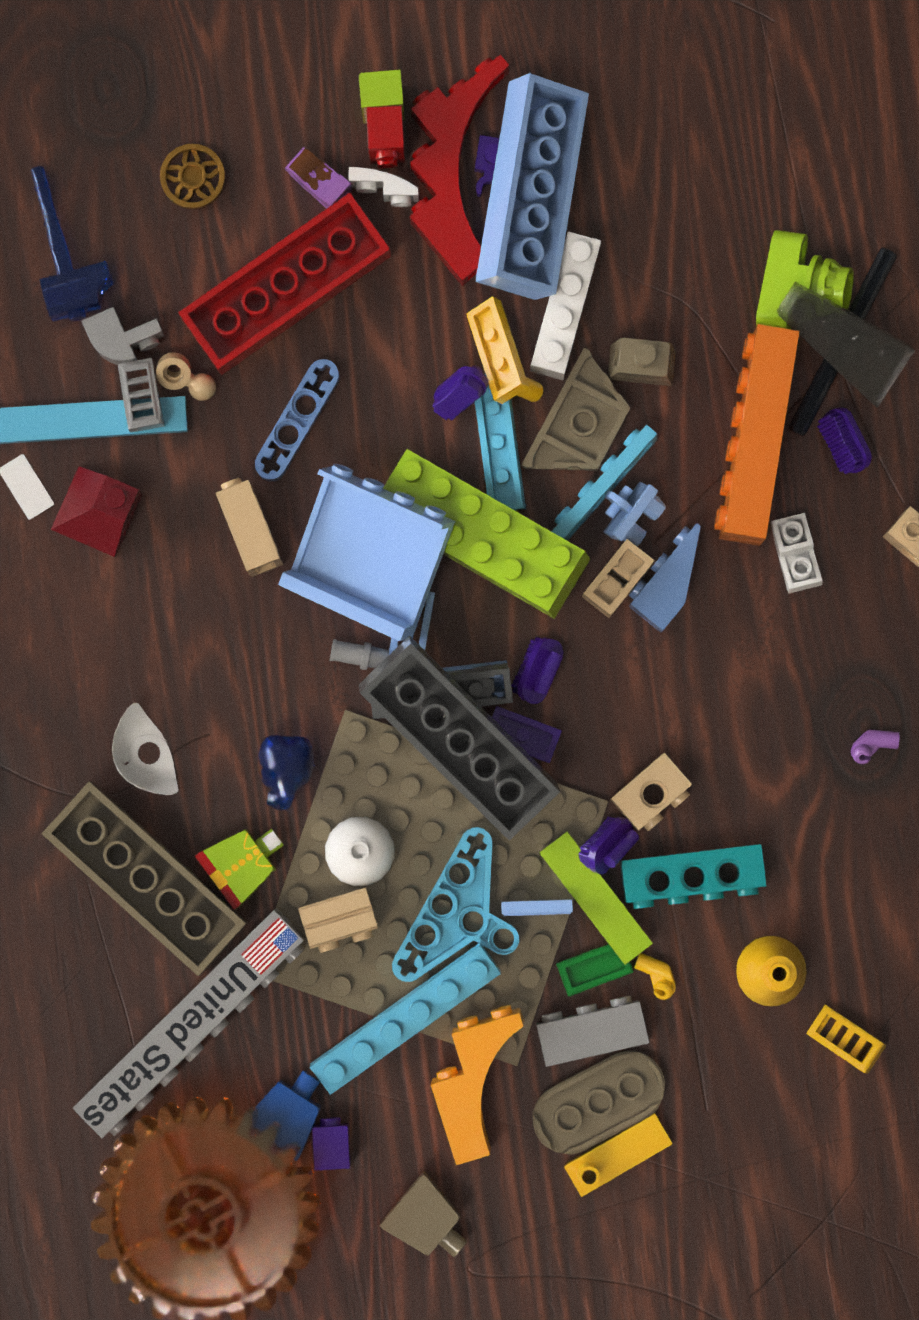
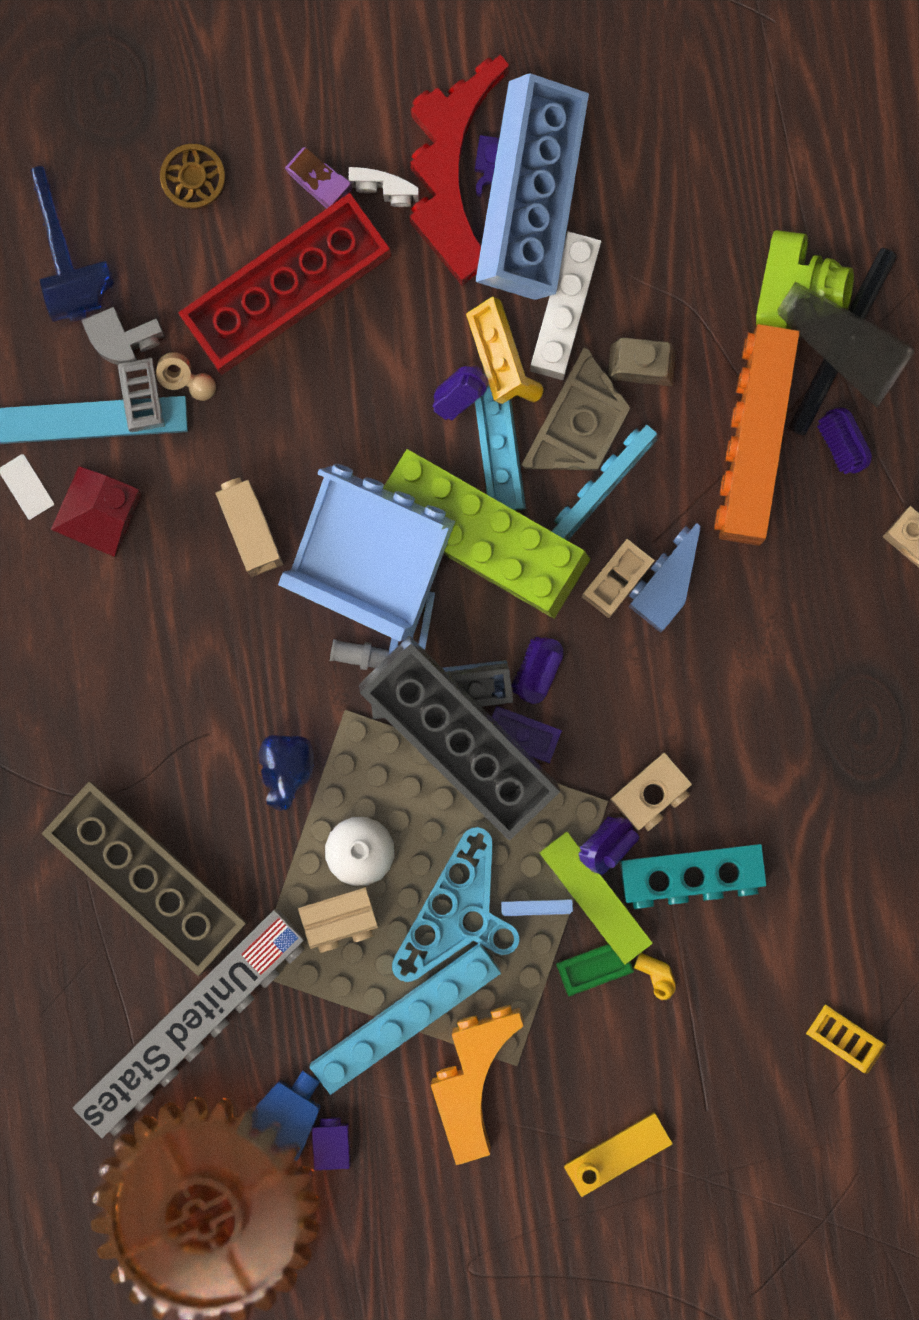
(133, 731): white piece -> none
(240, 864): lime torso -> none
(293, 418): medium blue beam -> none
(380, 90): lime panel -> none
(385, 136): red brick -> none
(425, 1219): dark tan torso -> none
(592, 1031): light grey brick -> none
(598, 1102): dark tan tile -> none
(627, 509): light blue hips -> none
(756, 969): yellow cone -> none
(796, 553): white slope -> none
(870, 742): medium lavender arm -> none

